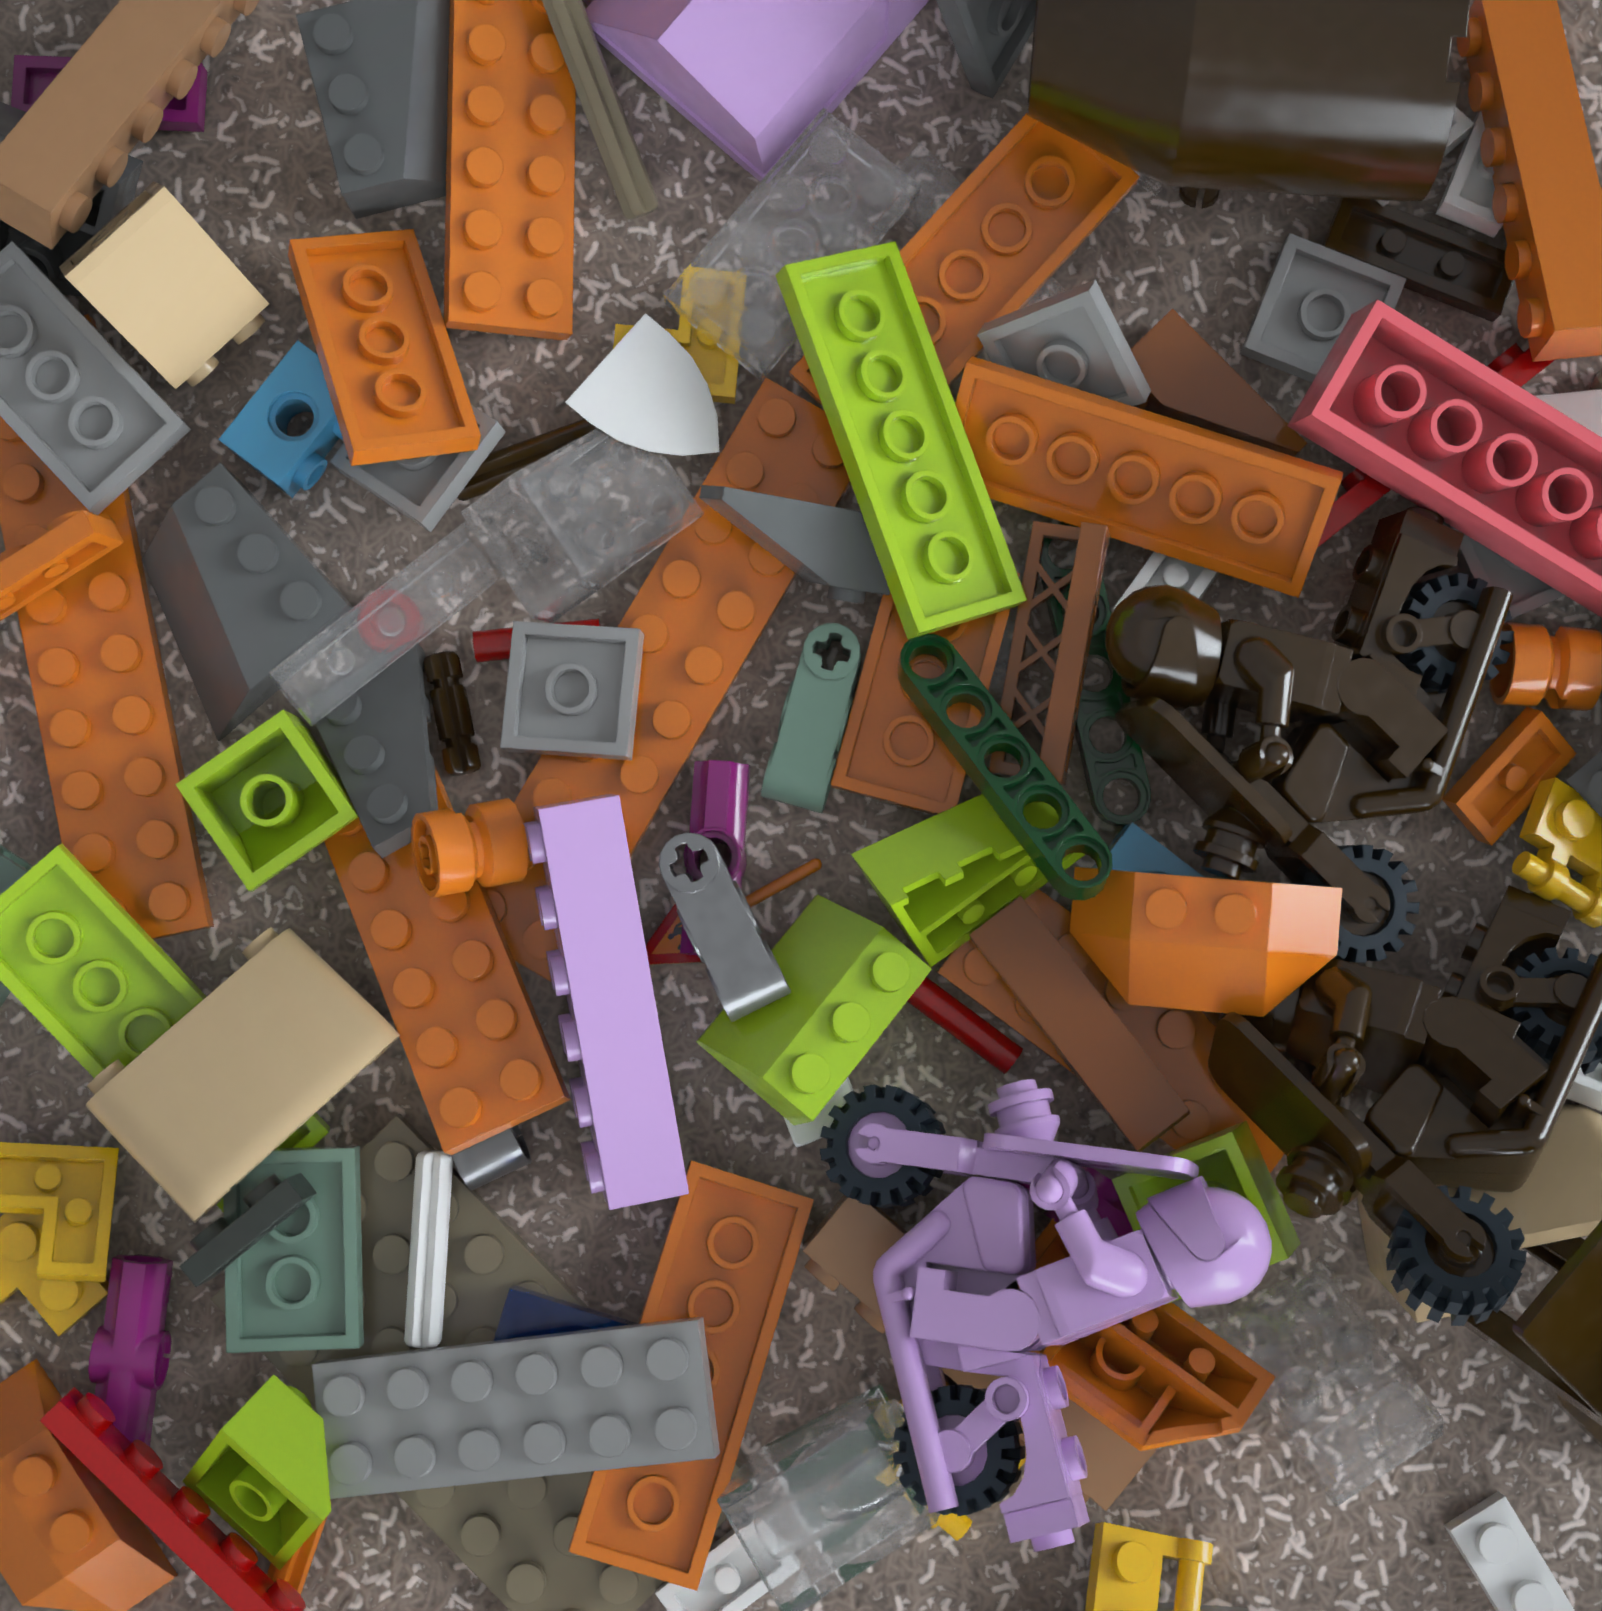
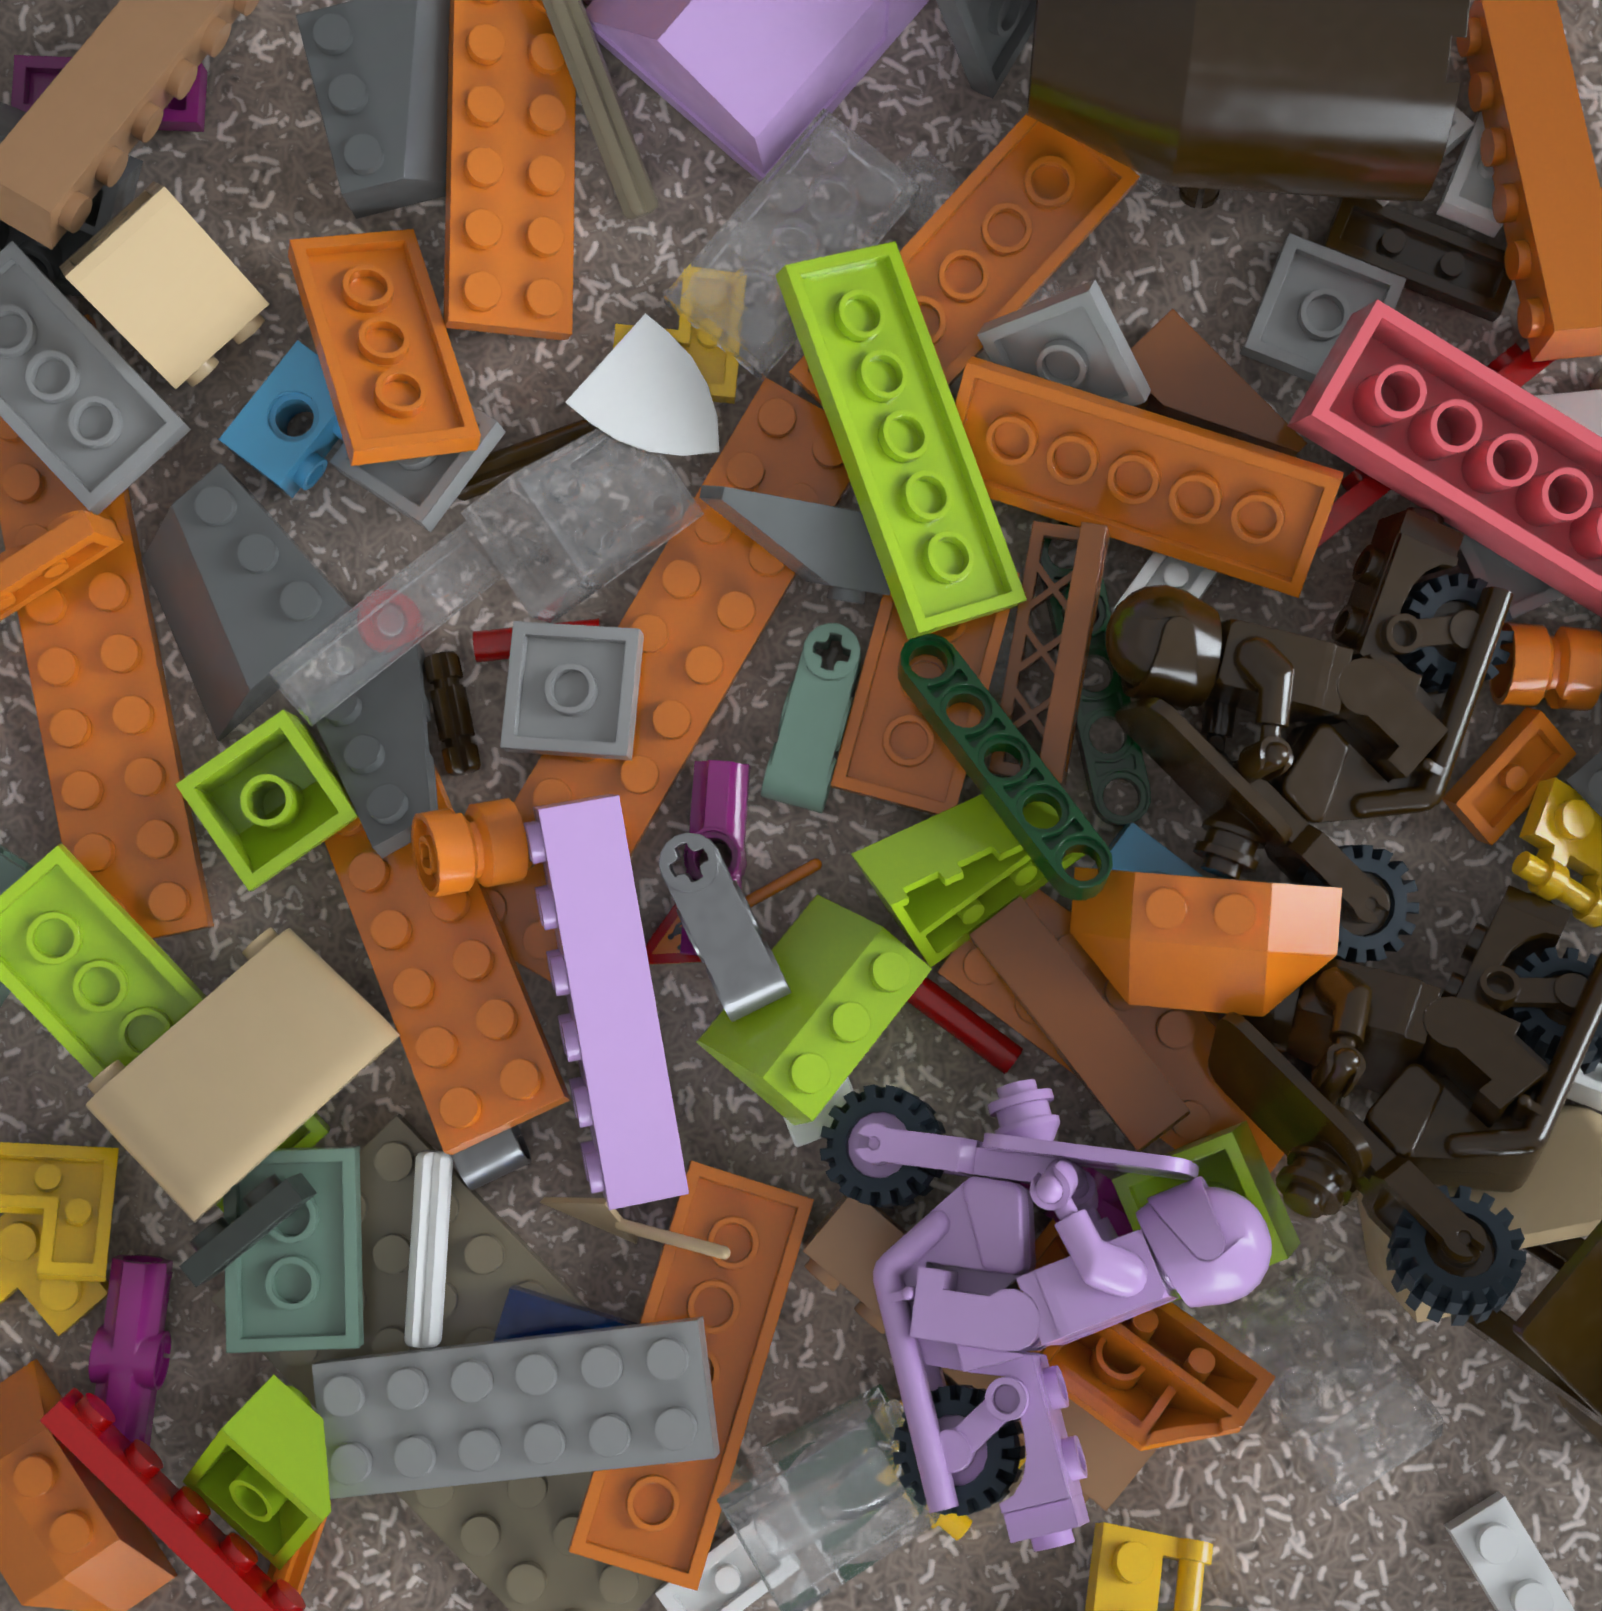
(596, 1212): none -> tan piece

